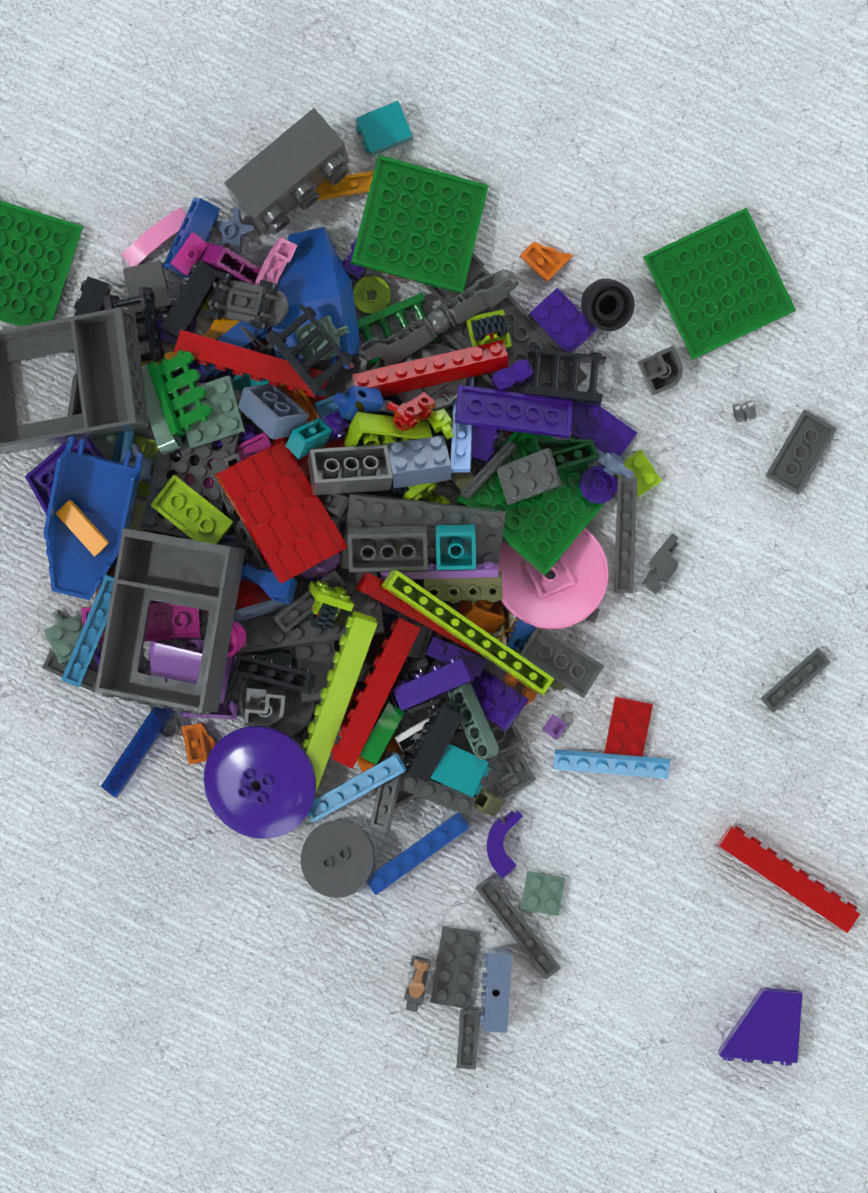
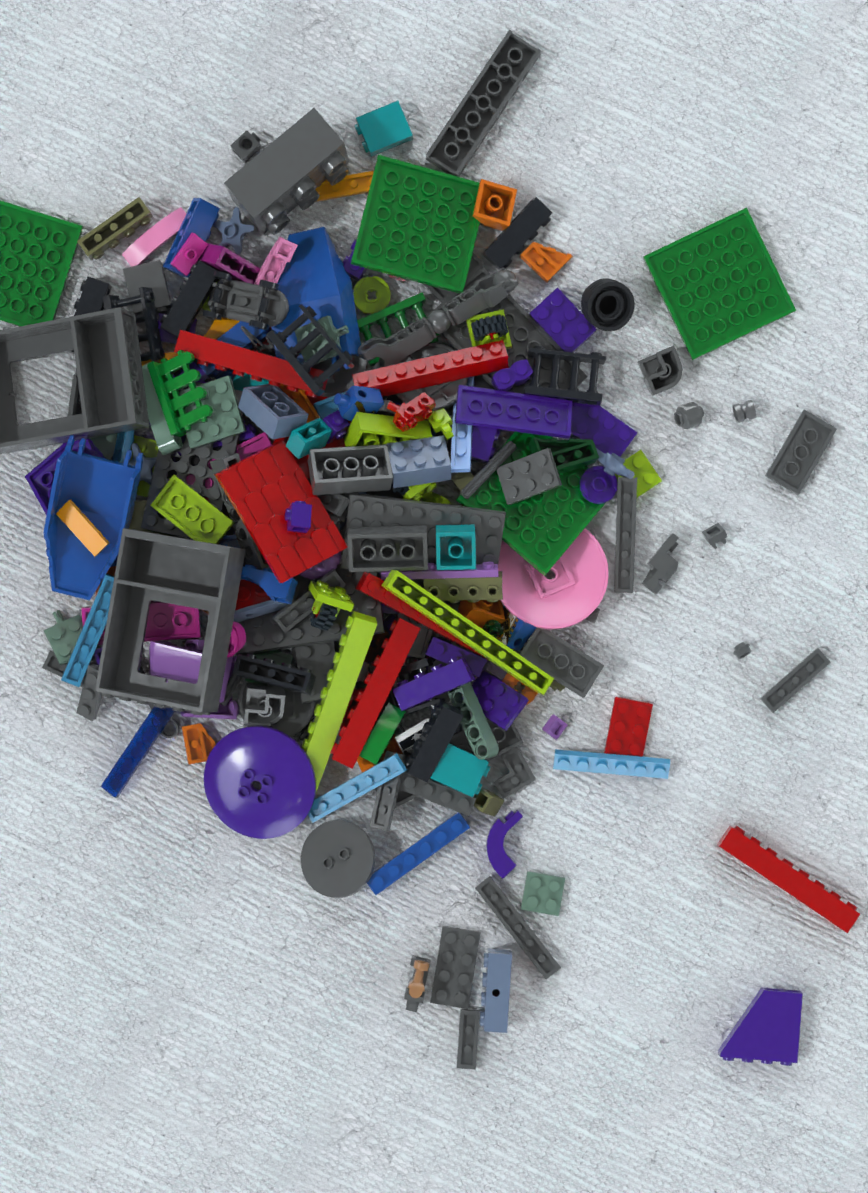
(89, 698): none -> dark grey plate
(115, 228): none -> olive brick
(242, 153): none -> dark grey brick
(298, 517): none -> dark purple brick
(483, 104): none -> dark grey tile
(493, 627): none -> dark green plate
(494, 205): none -> orange slope
(514, 237): none -> black brick
(688, 415): none -> dark grey head
(715, 534): none -> dark grey tile
(742, 650): none -> dark grey plate

